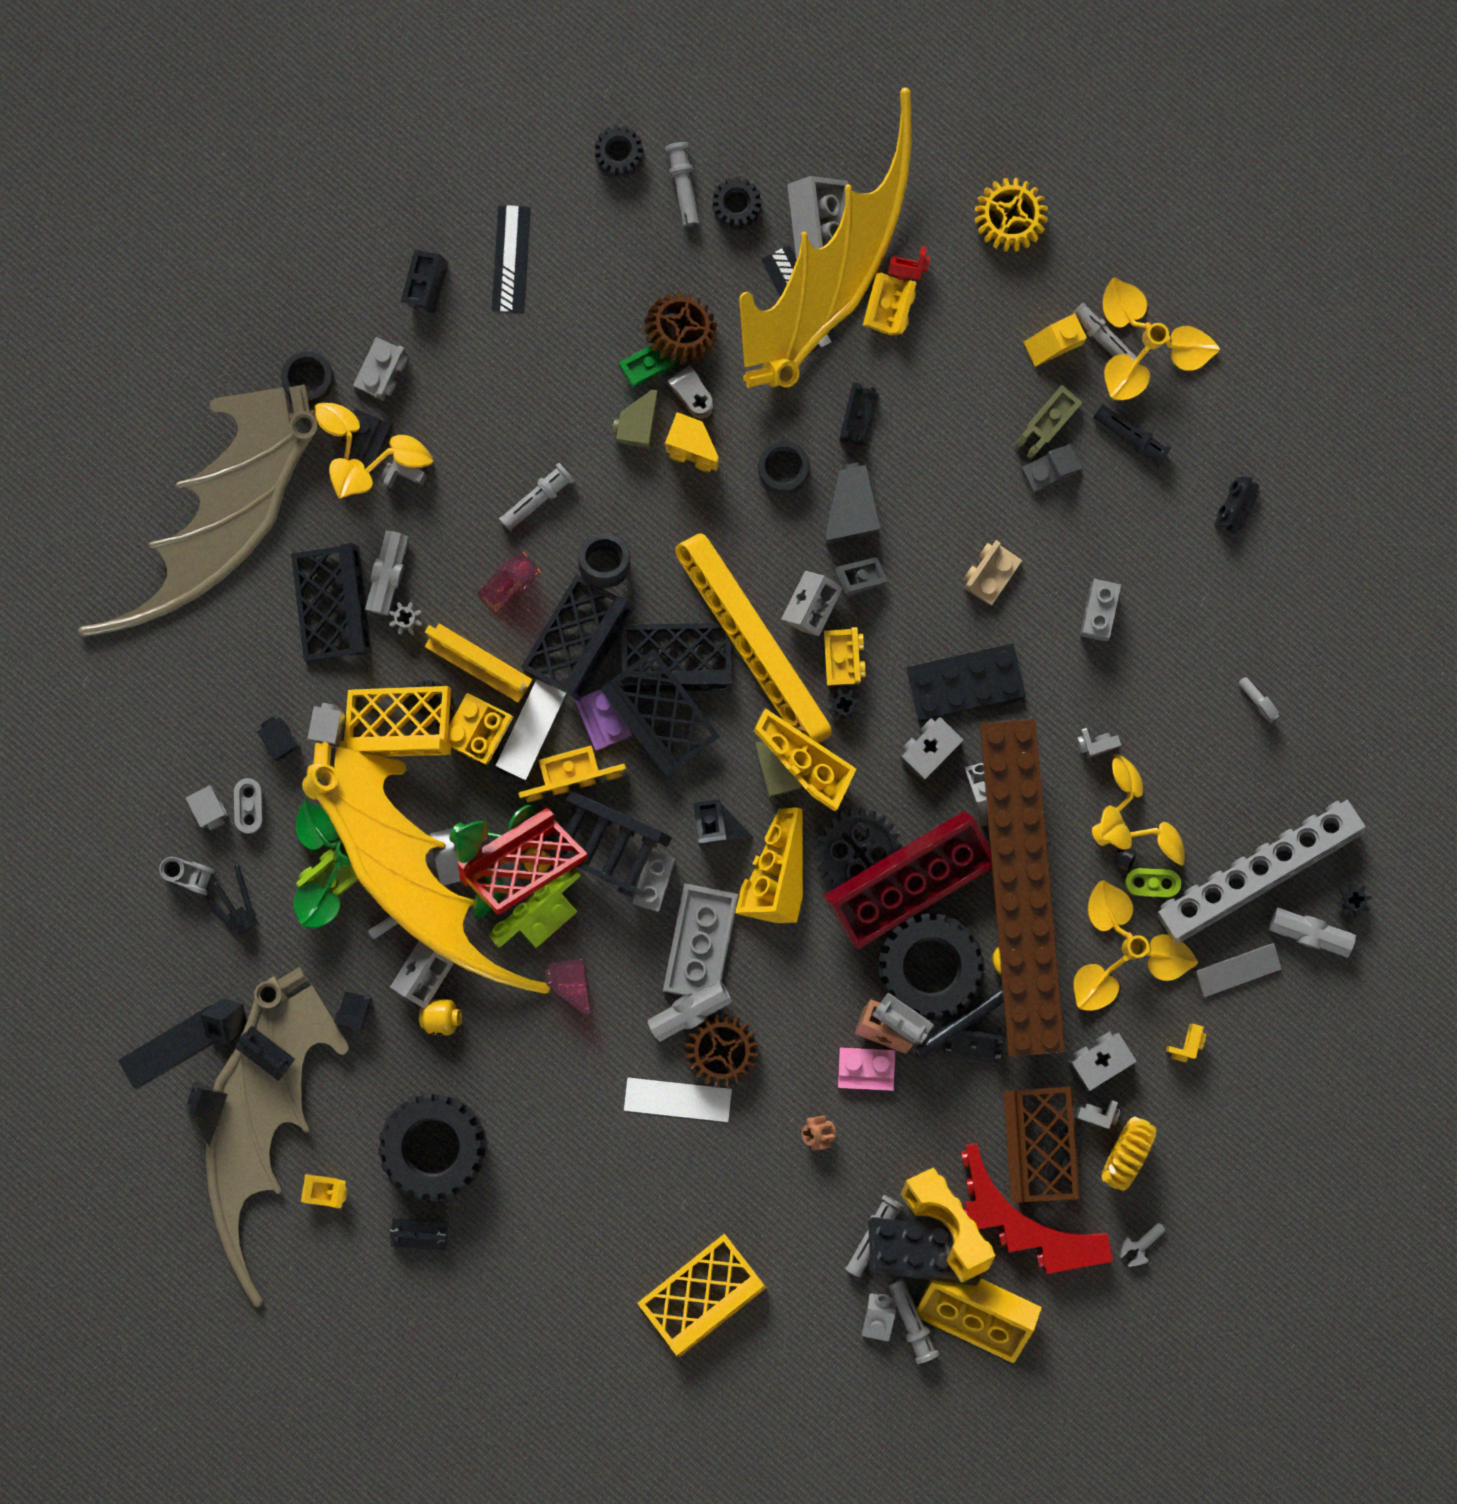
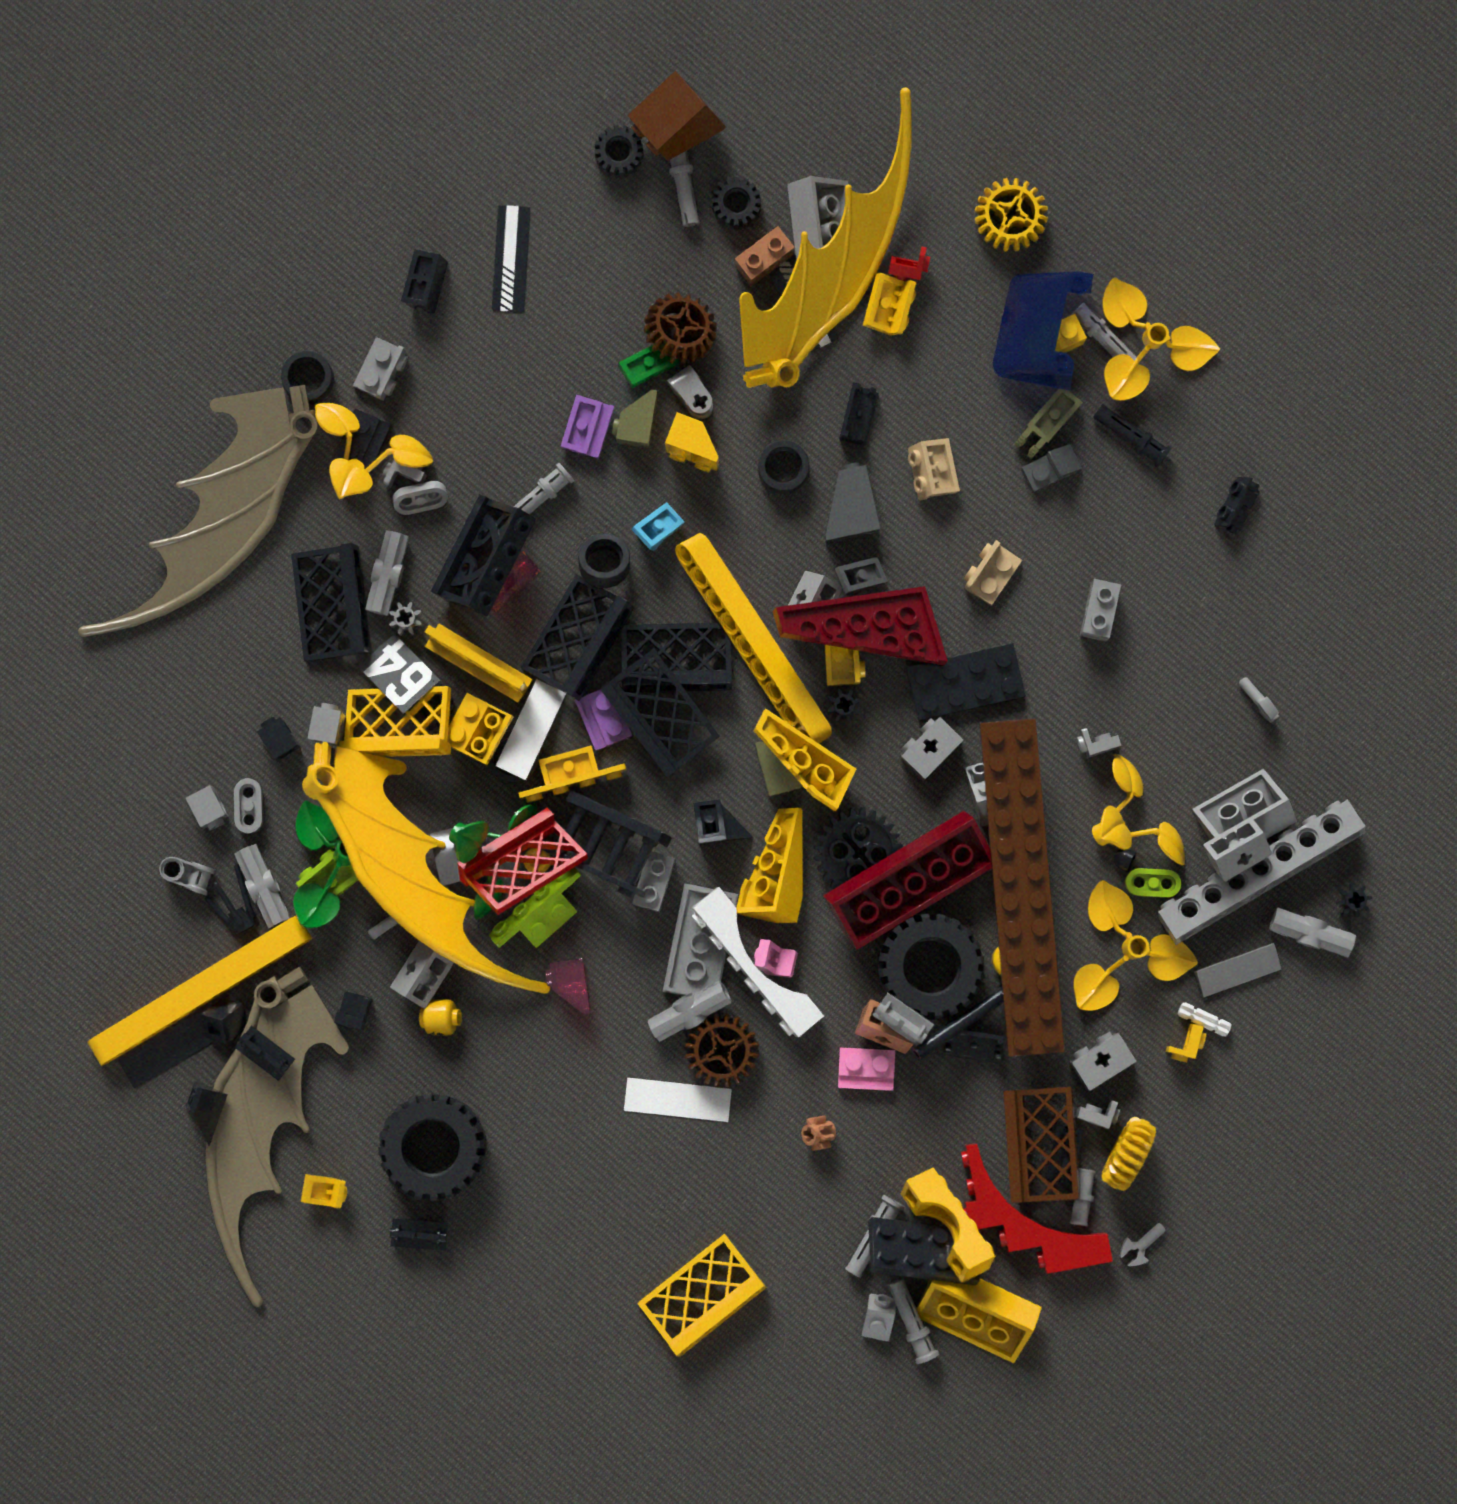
(199, 990): none -> yellow beam
(262, 886): none -> light grey piece
(399, 673): none -> sticker
(420, 497): none -> light grey plate
(479, 530): none -> black fence
(587, 426): none -> medium lavender plate
(658, 526): none -> medium azure slope
(674, 118): none -> reddish brown slope
(720, 918): none -> white arch
(764, 256): none -> nougat brick
(775, 960): none -> bright pink bracket
(878, 623): none -> dark red wing
(933, 468): none -> tan bracket
(1032, 328): none -> clear blue windscreen
(1081, 1206): none -> light grey pin
(1204, 1019): none -> white axle
(1237, 849): none -> light grey brick
(1252, 797): none -> light grey slope

